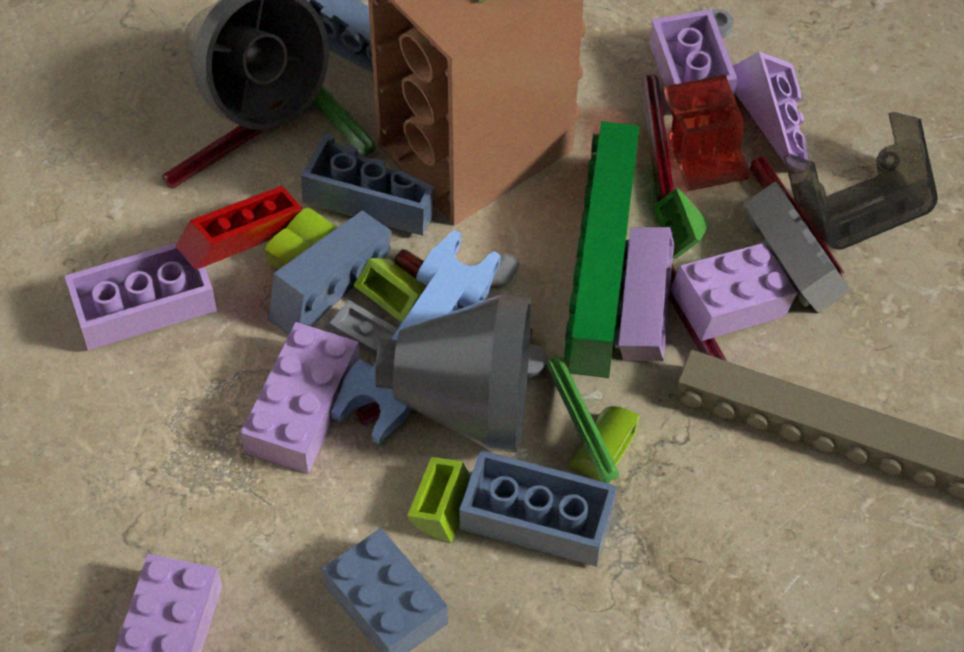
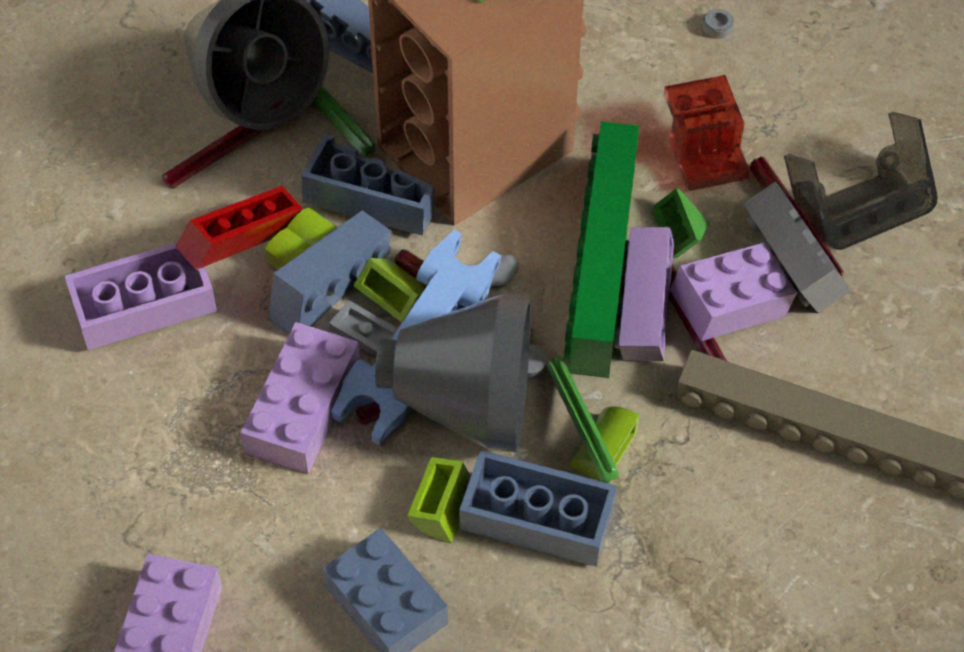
(657, 136): dark red axle -> none
(690, 49): lavender brick -> none
(771, 97): lavender wedge -> none

